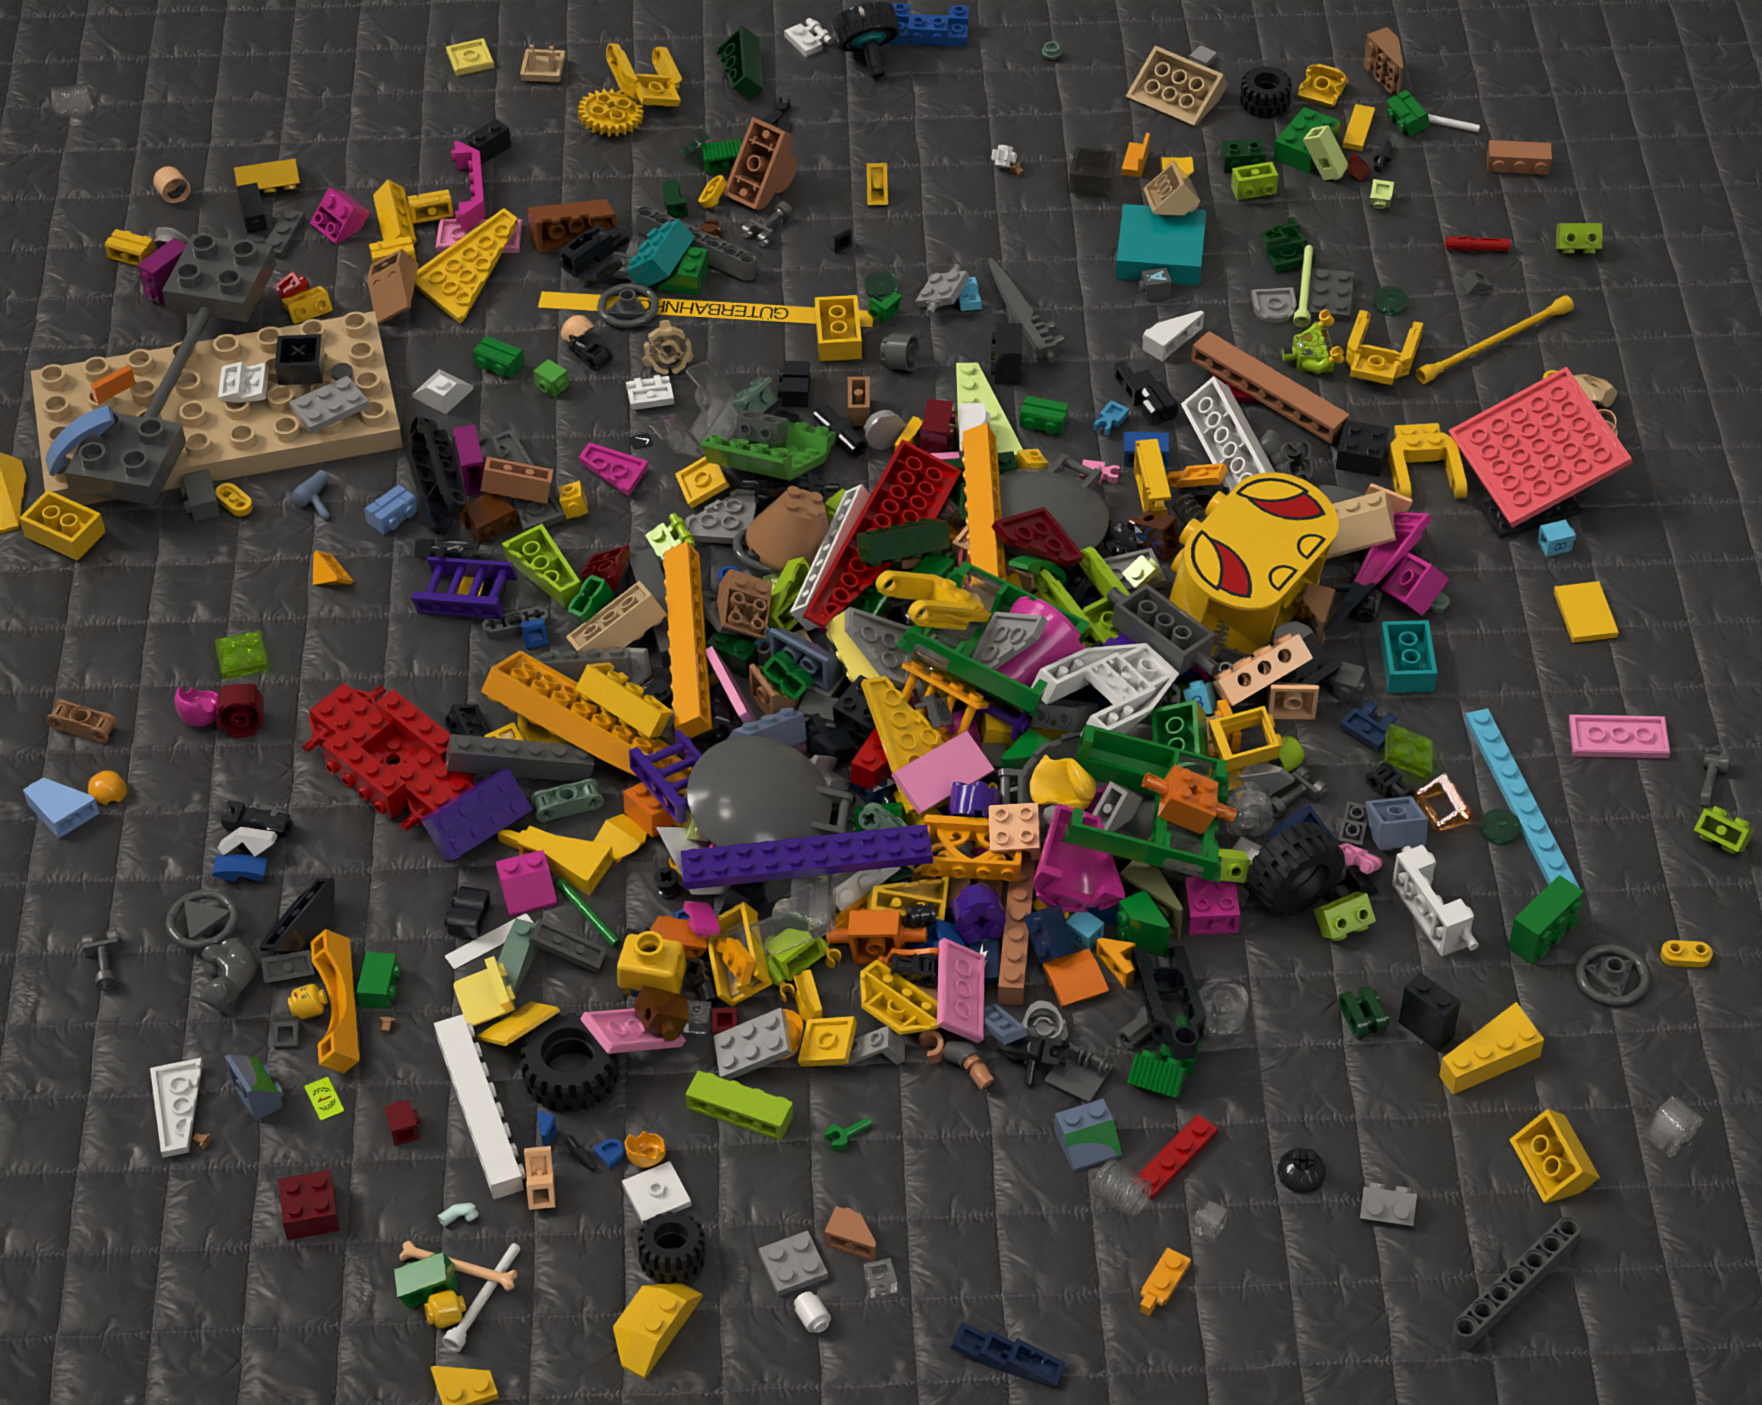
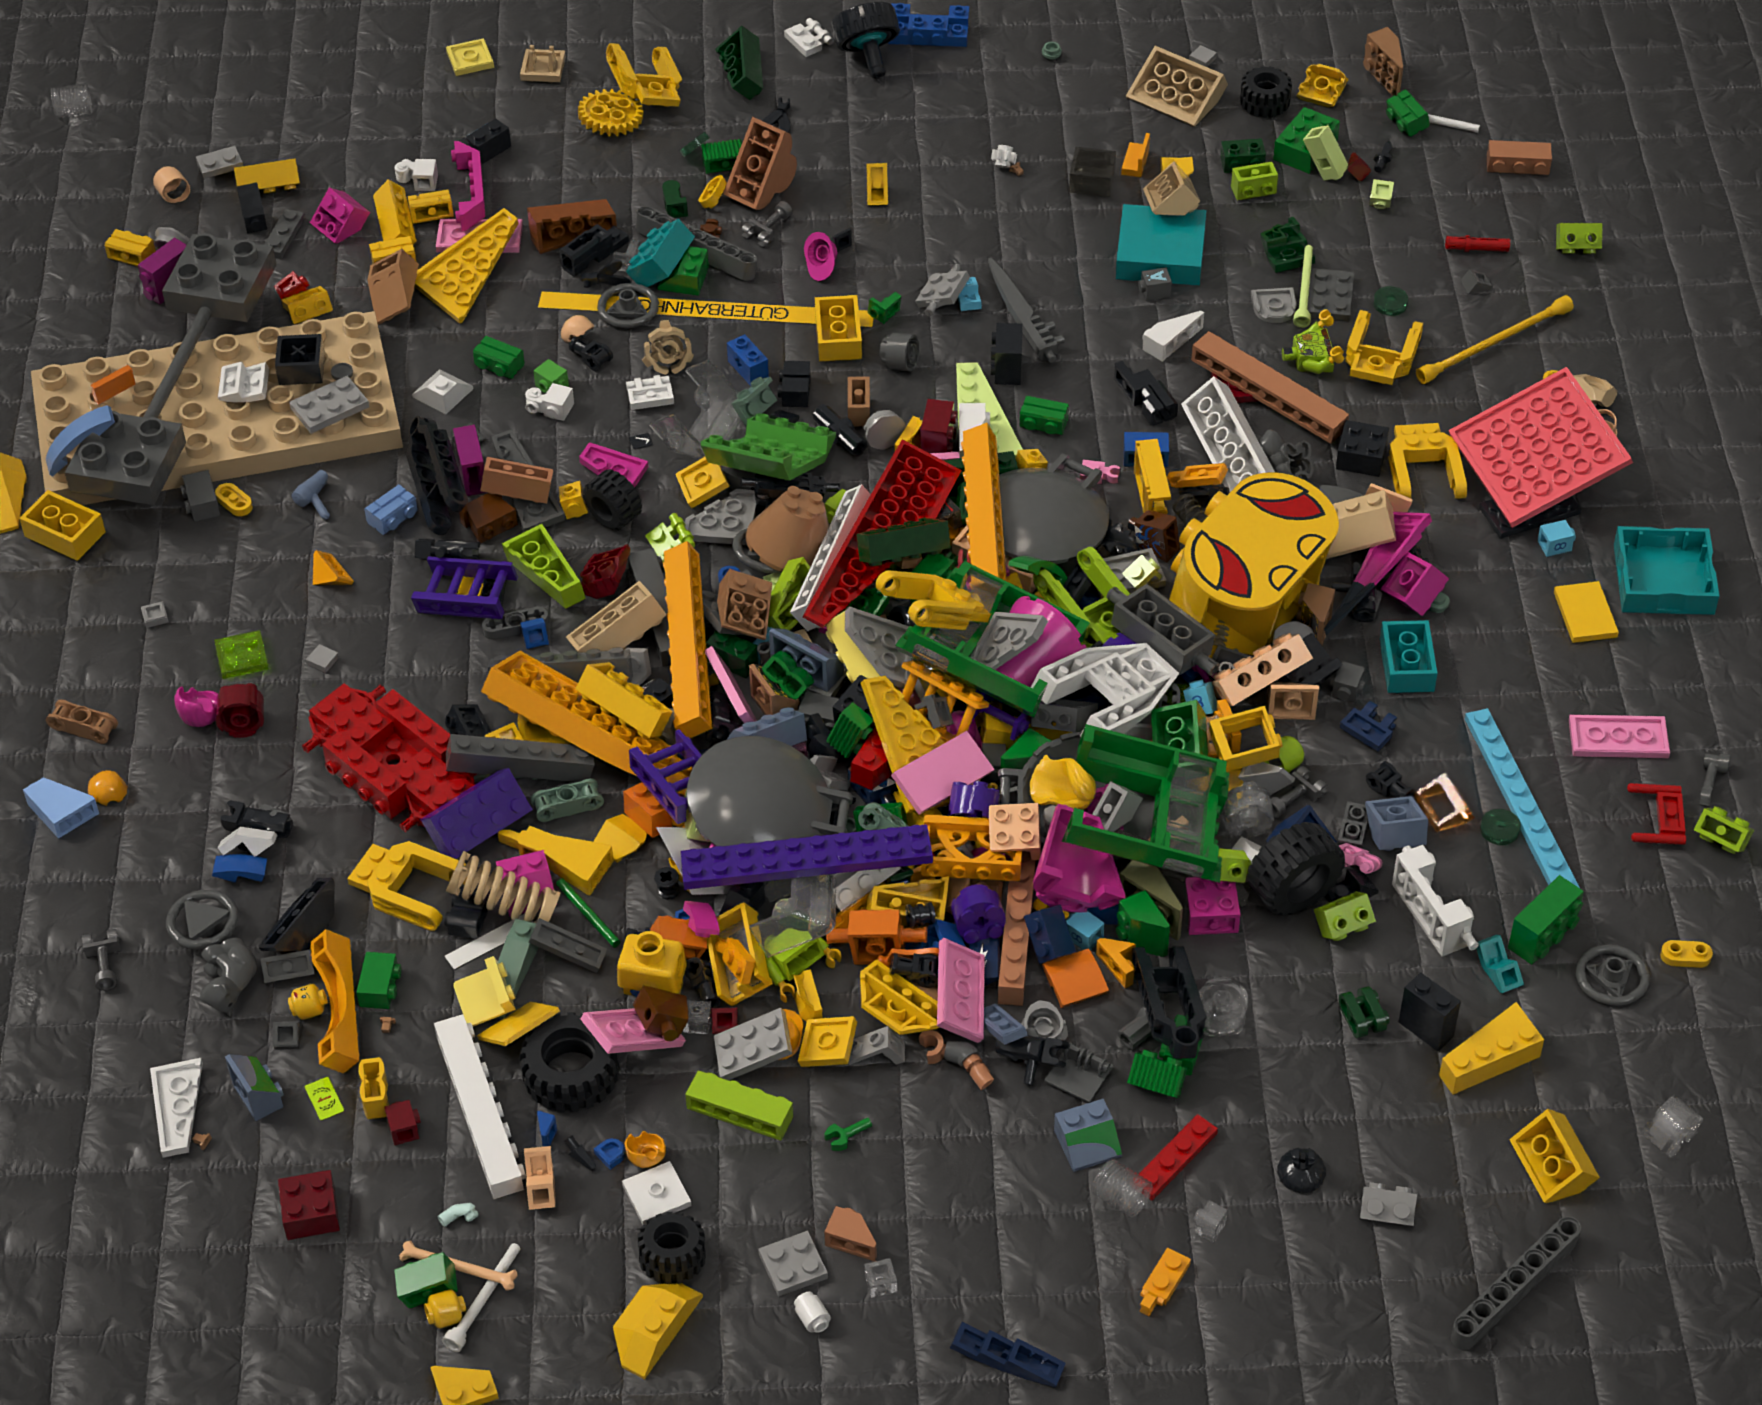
(154, 614): none -> light grey tile
(218, 162): none -> light grey bracket
(322, 658): none -> light grey tile
(373, 1087): none -> yellow brick
(384, 872): none -> yellow plate
(422, 172): none -> white brick
(547, 898): none -> tan piece
(553, 404): none -> white brick
(592, 598): green brick -> none
(612, 499): none -> black tyre
(747, 359): none -> blue brick
(762, 427): dark grey brick -> none
(820, 255): none -> dark pink piece
(851, 730): none -> green brick
(881, 285): clear green piece -> none
(1038, 535): dark red plate -> none
(1111, 415): dark azure plate -> none
(1188, 799): orange brick -> none
(1358, 127): yellow tile -> none
(1409, 751): clear neon green plate -> none
(1500, 969): none -> teal slope
(1666, 570): none -> teal tile
(1669, 813): none -> red plate

